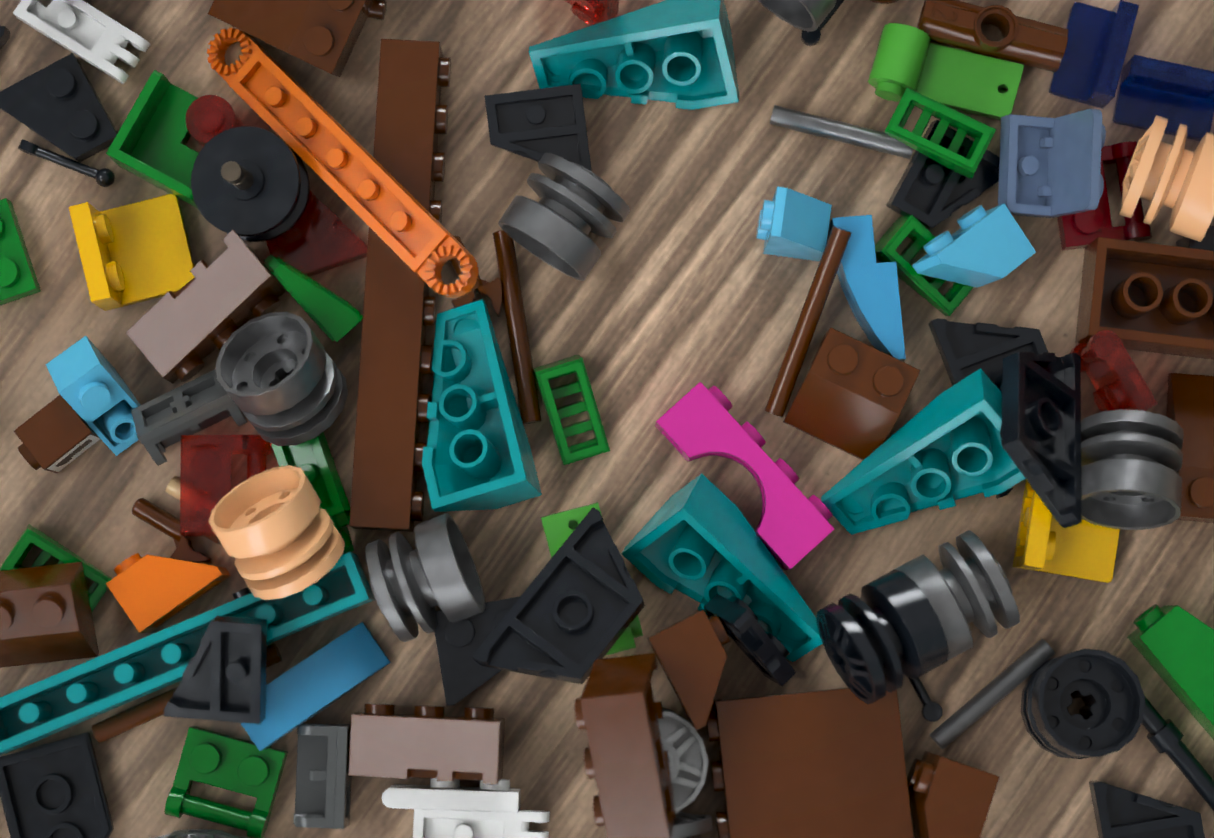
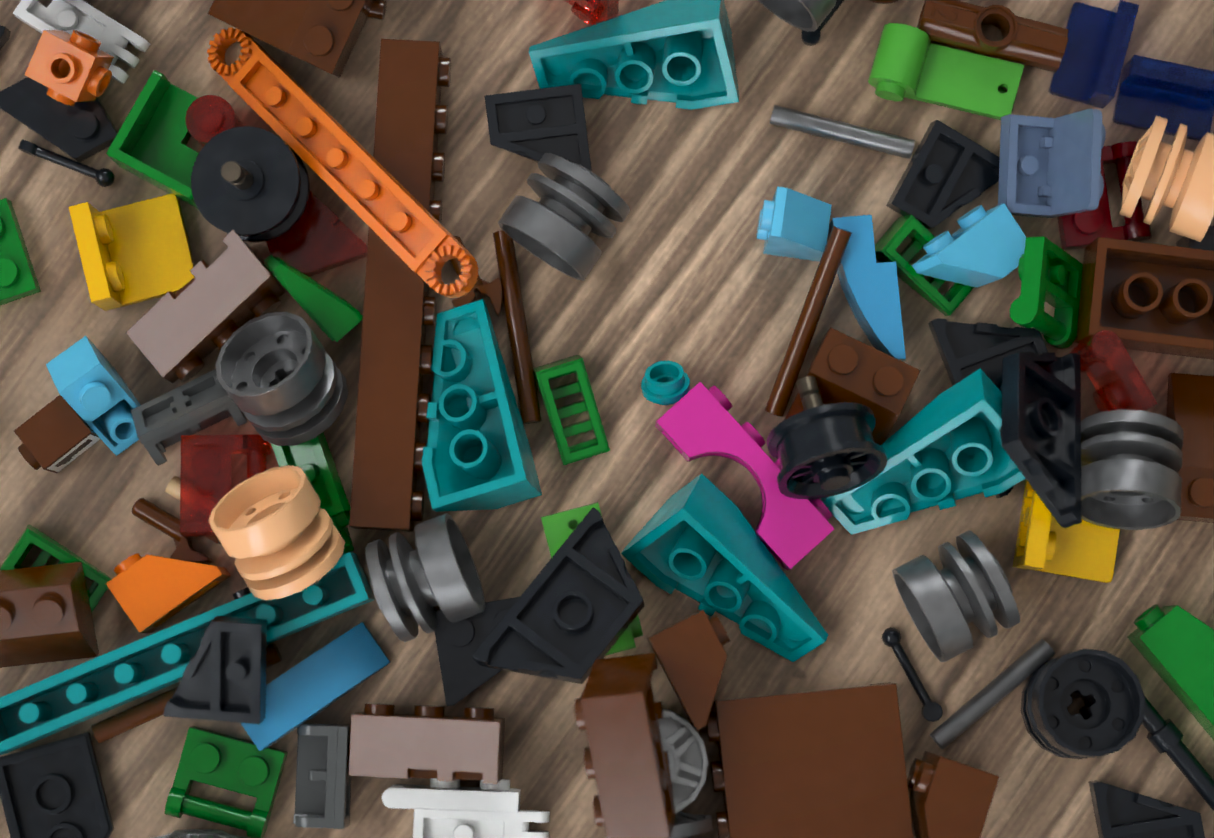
(70, 66): none -> orange brick
(665, 383): none -> teal plate
(743, 628): black wing -> none
(825, 447): none -> black wheel
(882, 636): black wheel -> none
(931, 148): green slope -> none
(1049, 277): none -> green plate

